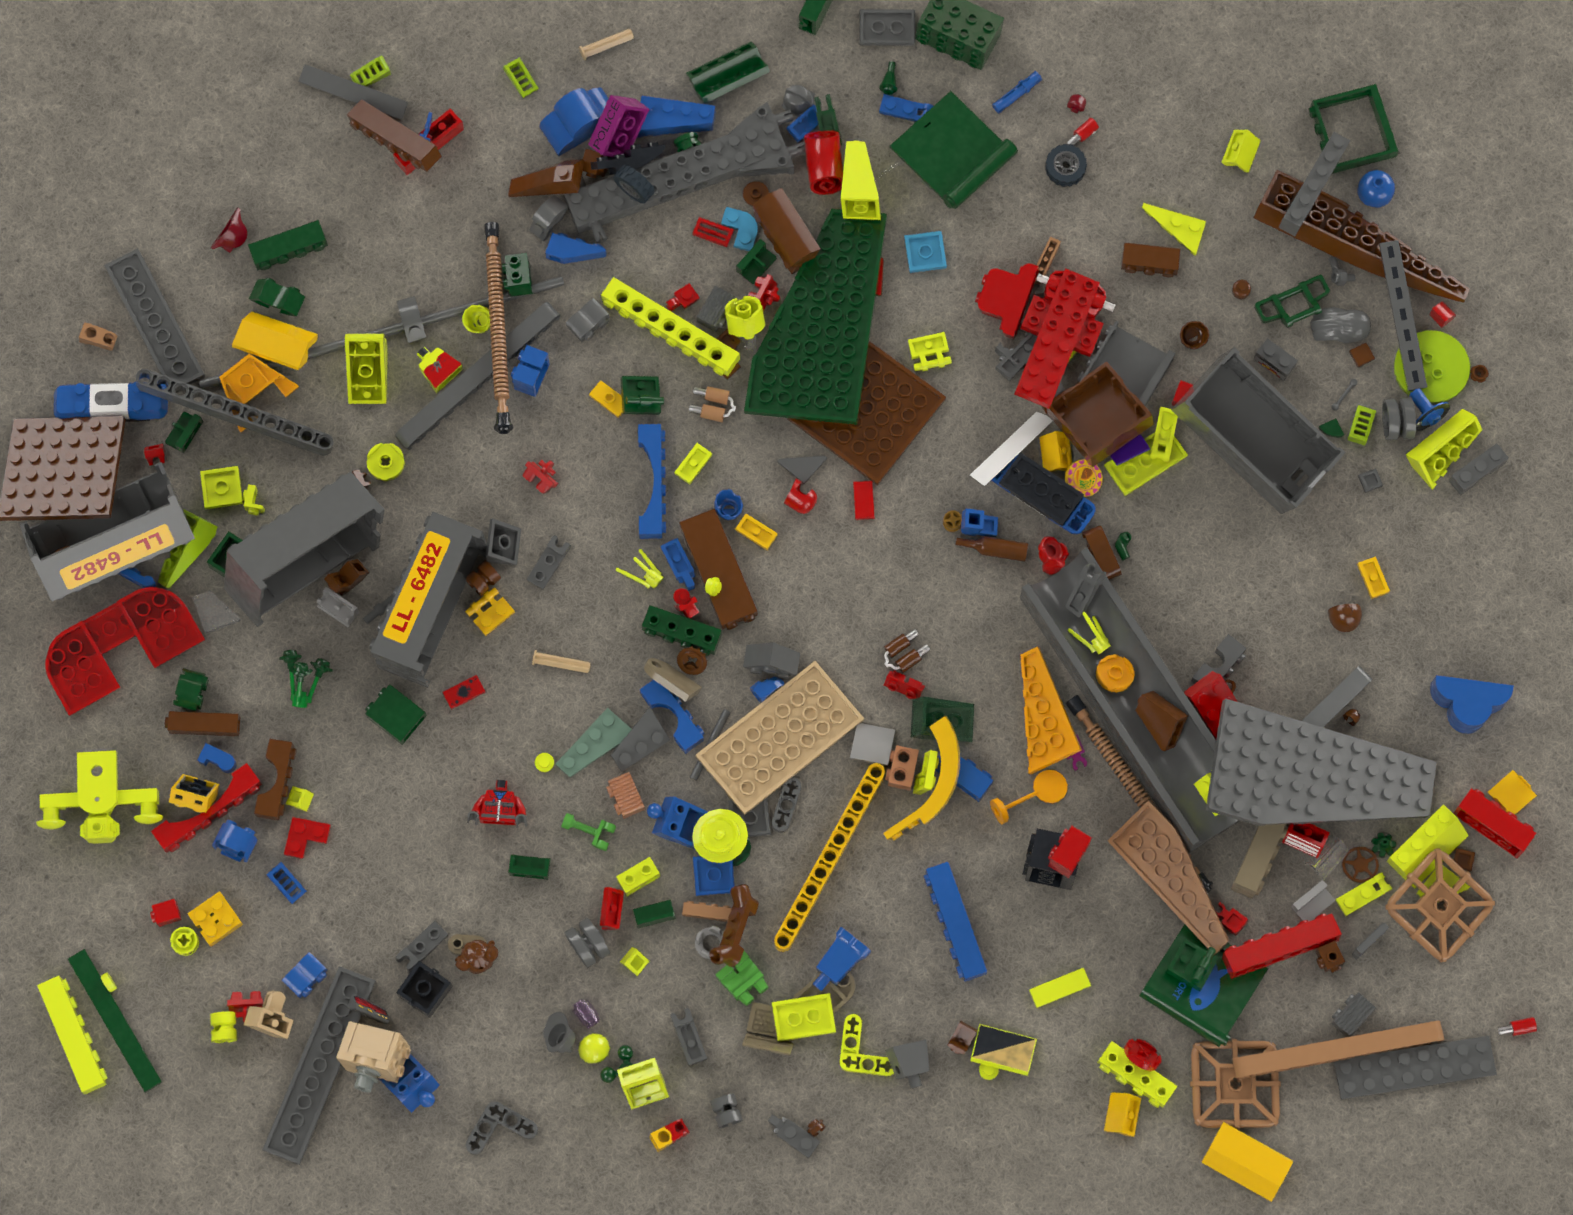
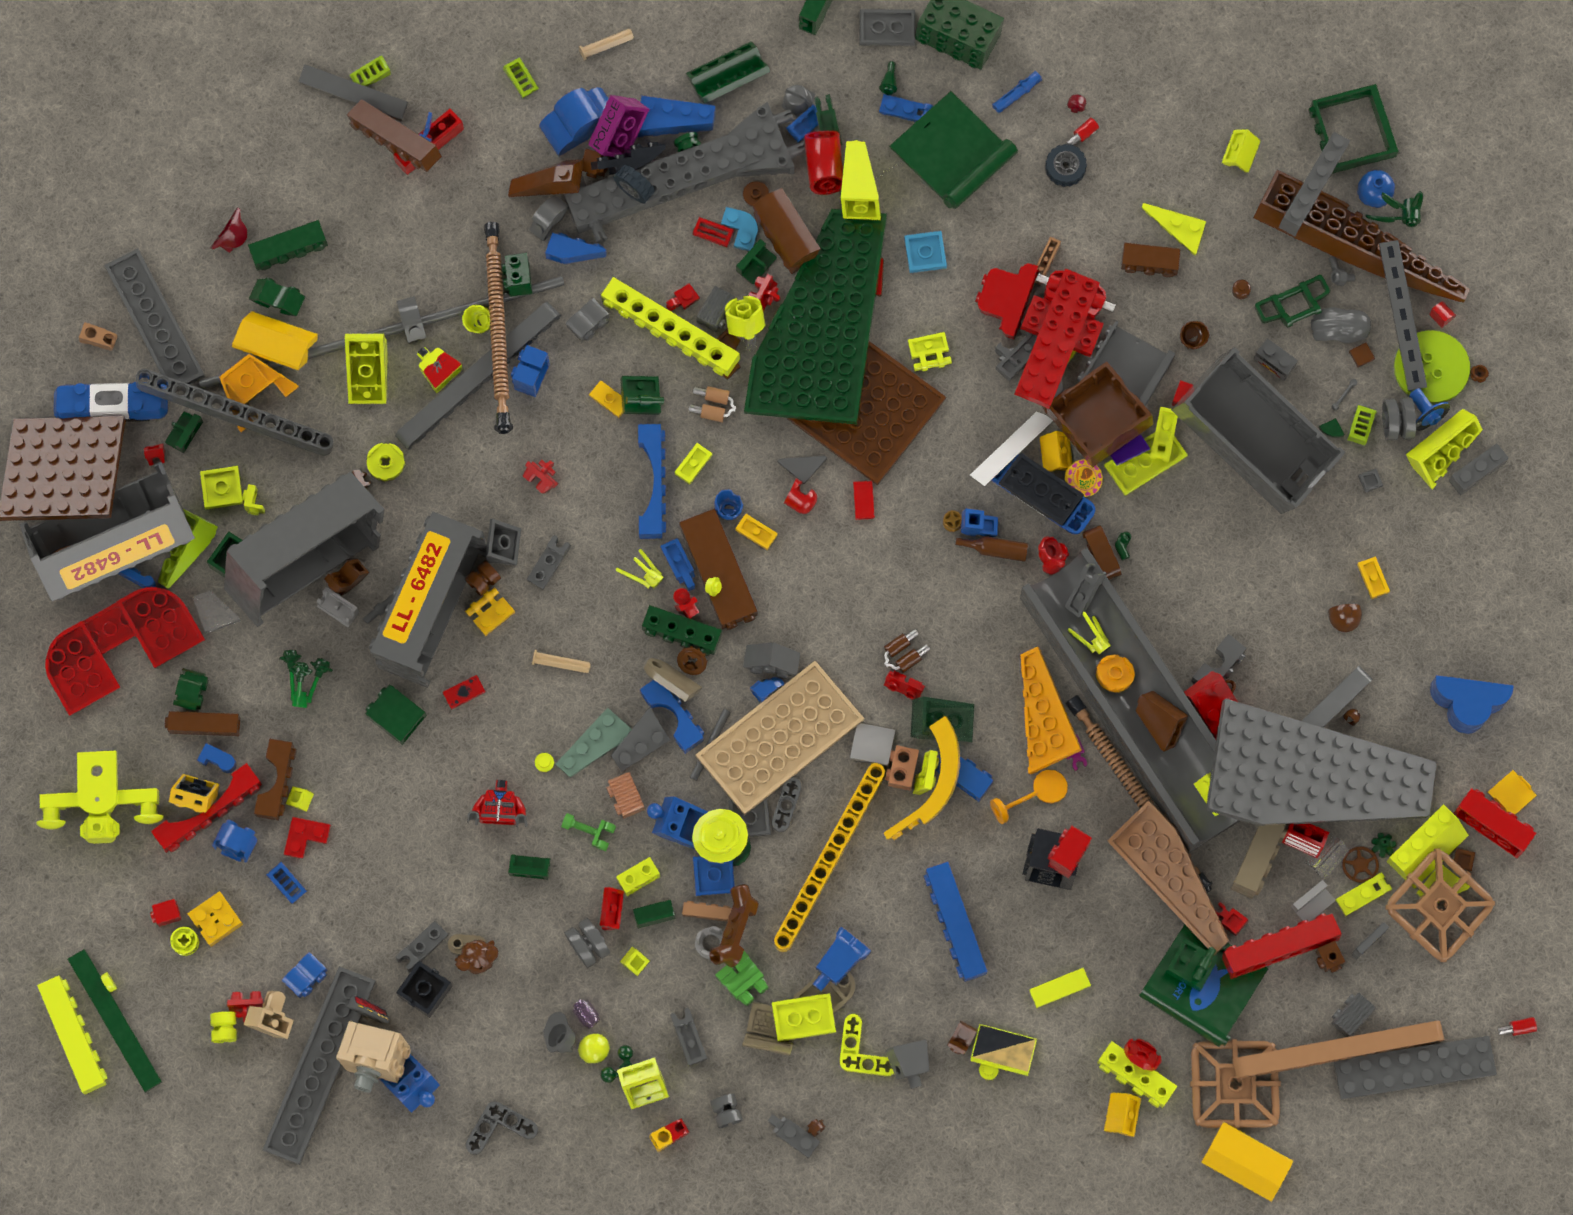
(1410, 210): none -> dark green plant

